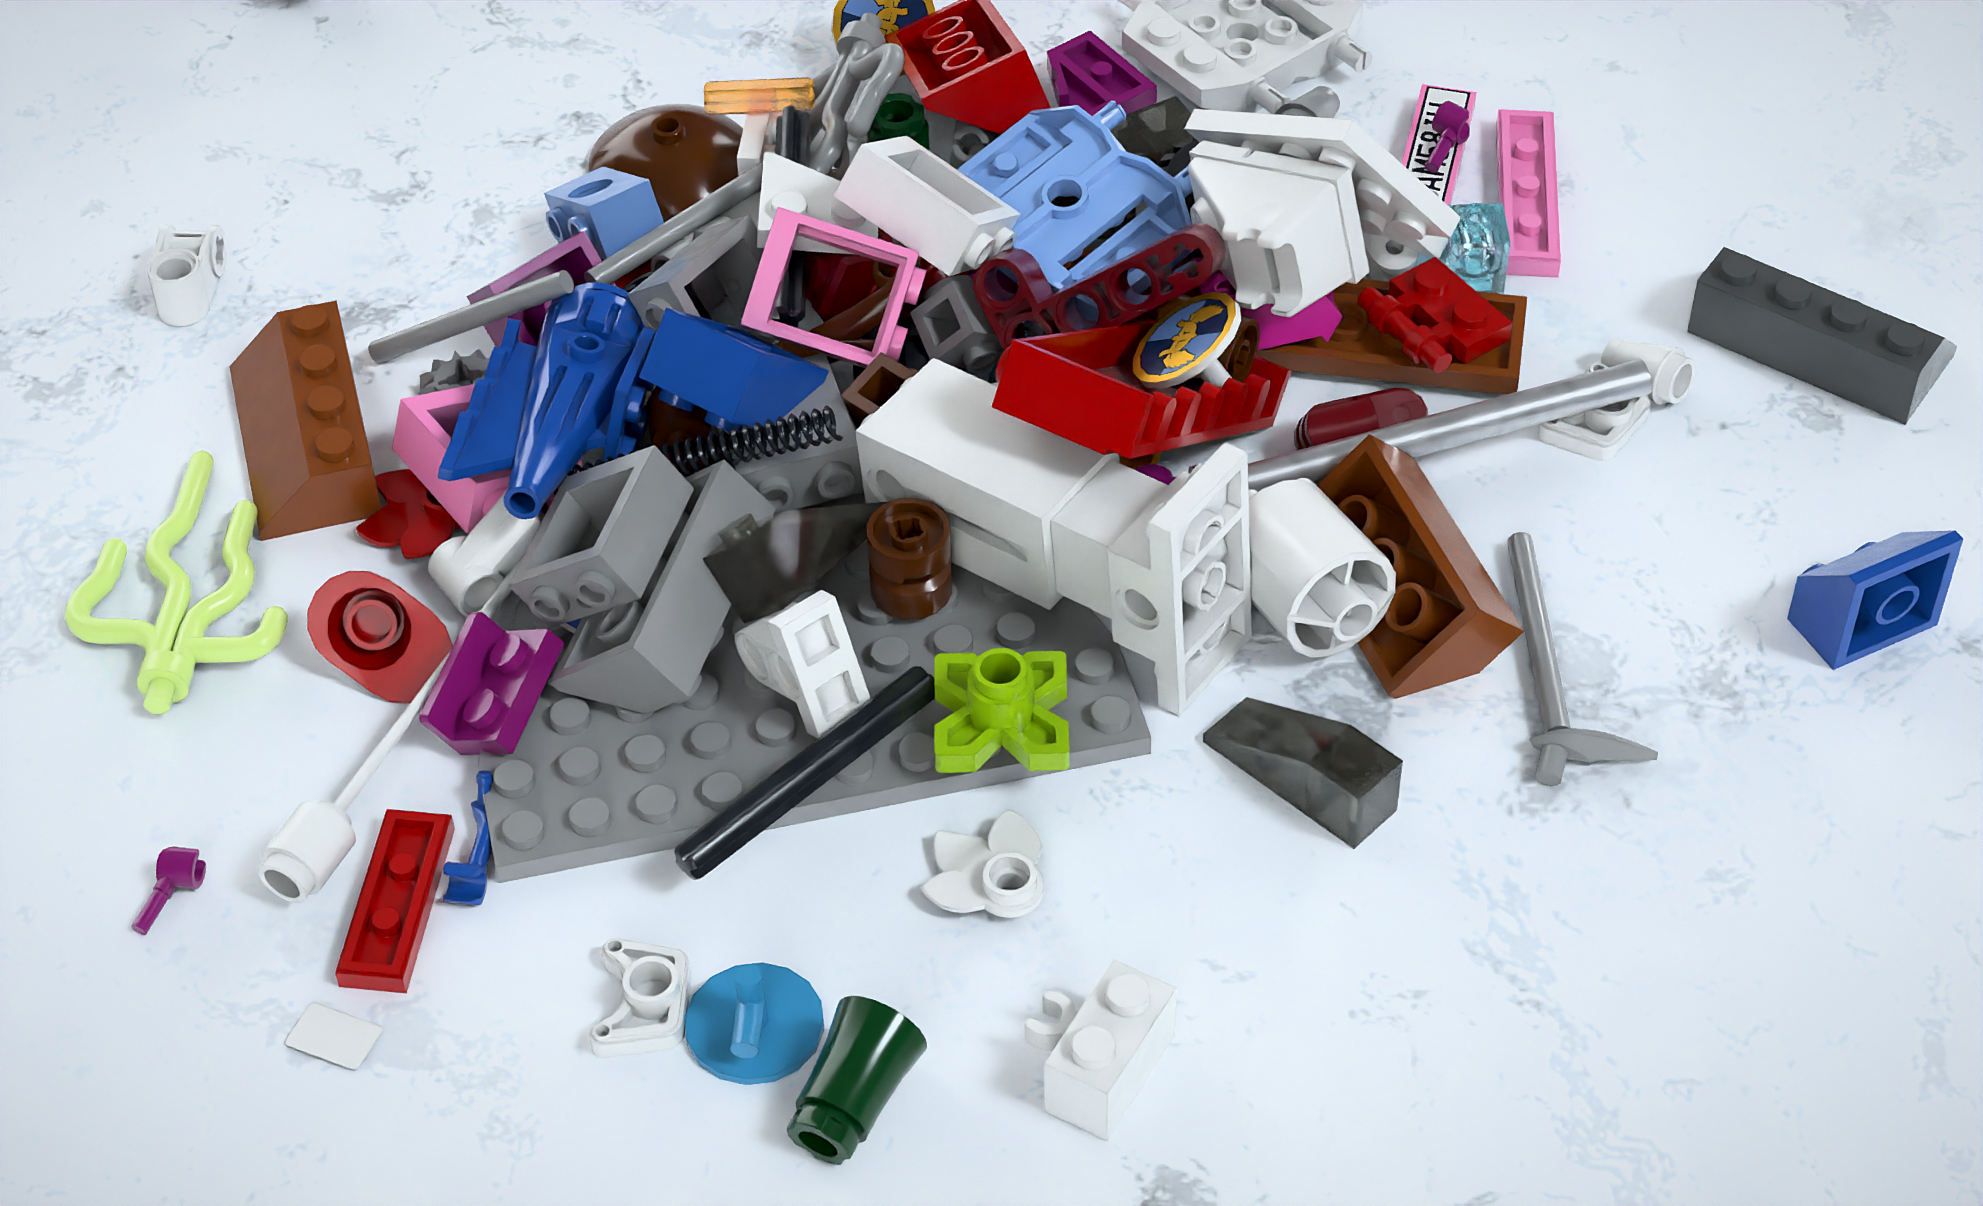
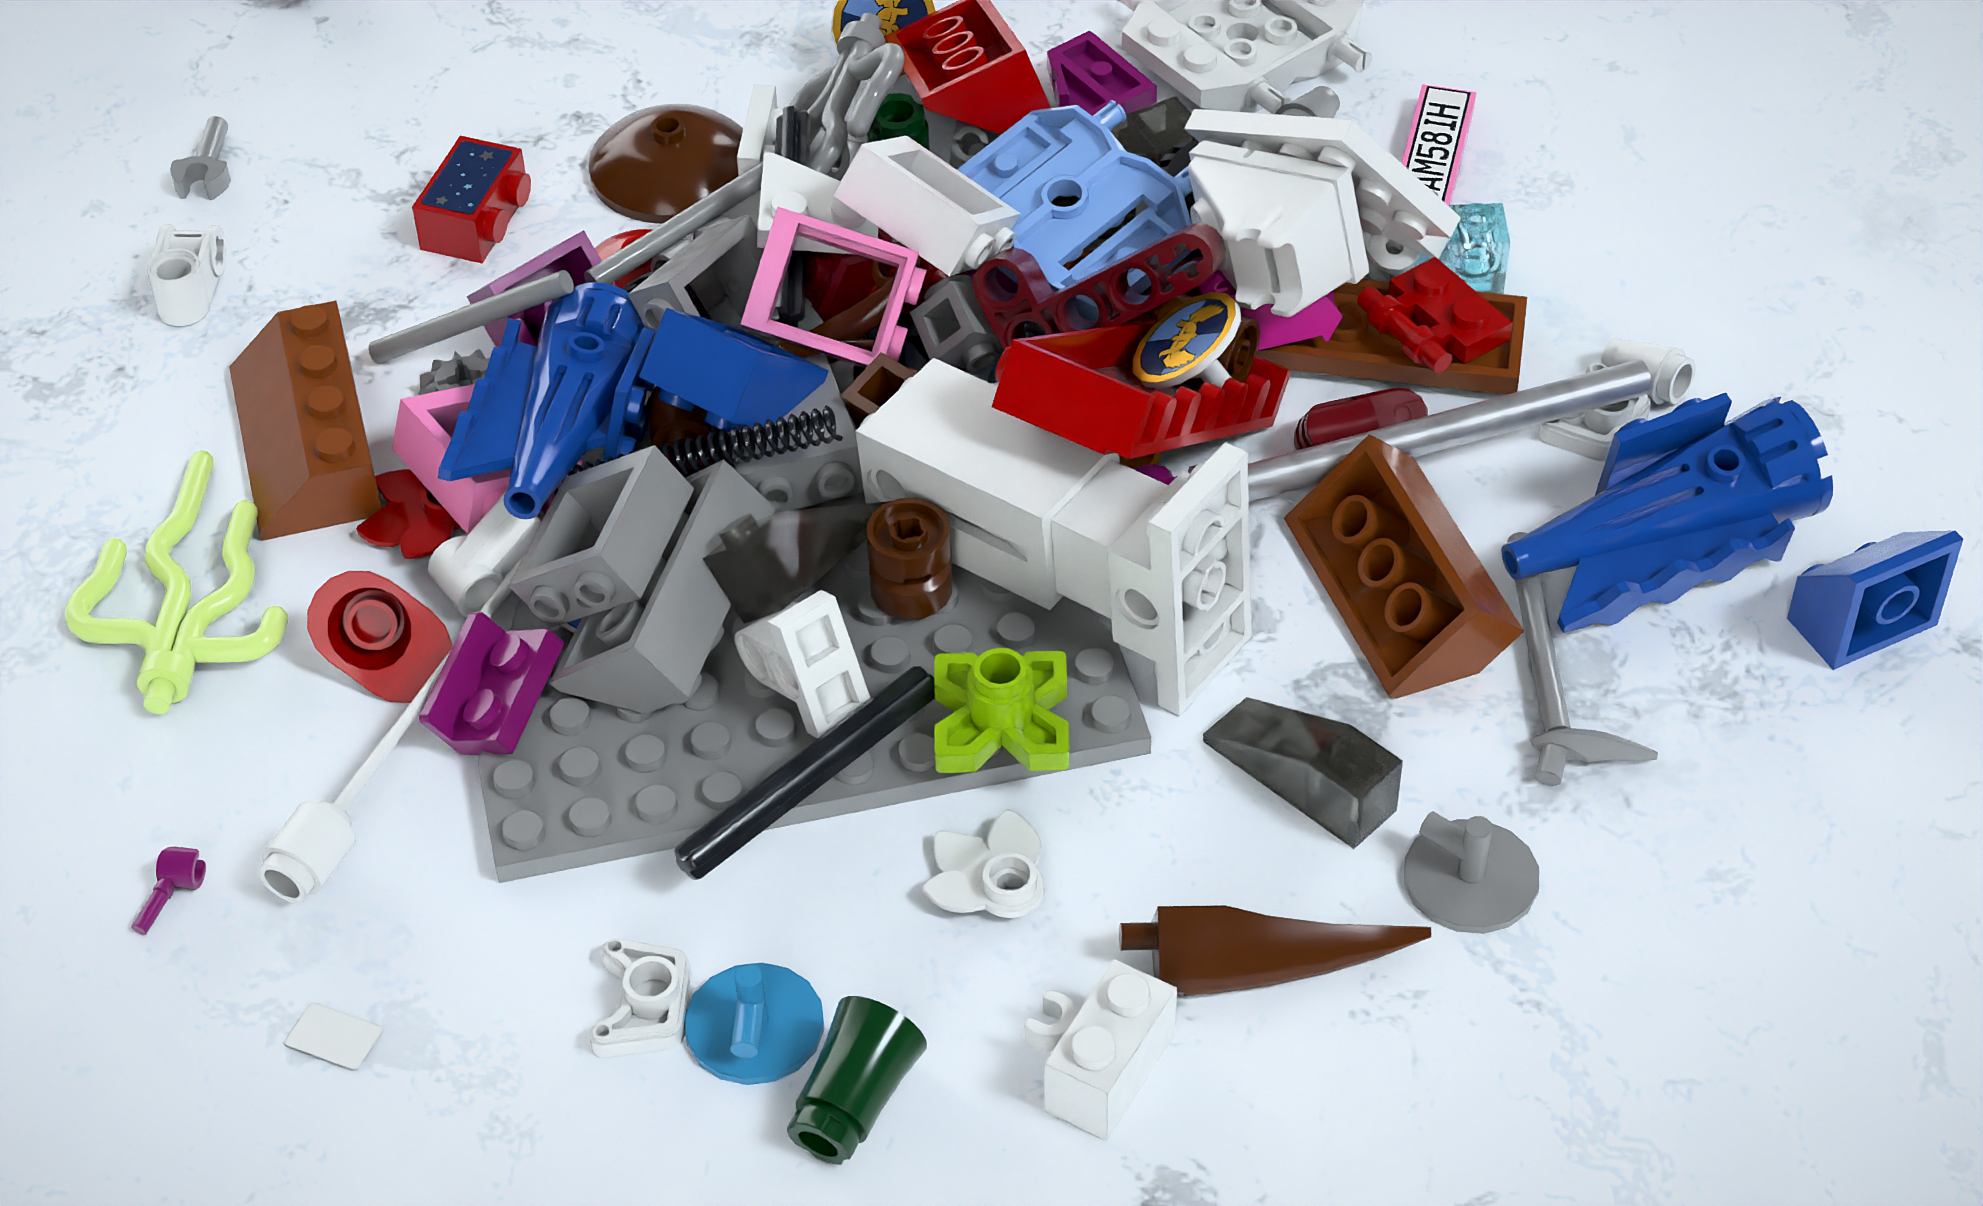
(205, 163): none -> light grey bar
(395, 901): red tile -> none
(469, 879): blue piece -> none
(471, 199): none -> red brick
(606, 205): medium blue brick -> none
(758, 95): clear orange axle -> none
(1240, 949): none -> reddish brown piece
(1314, 569): white cylinder -> none
(1451, 124): magenta hand -> none
(1470, 874): none -> light grey shield
(1529, 190): bright pink tile -> none
(1681, 507): none -> blue piece
(1817, 335): dark grey slope -> none

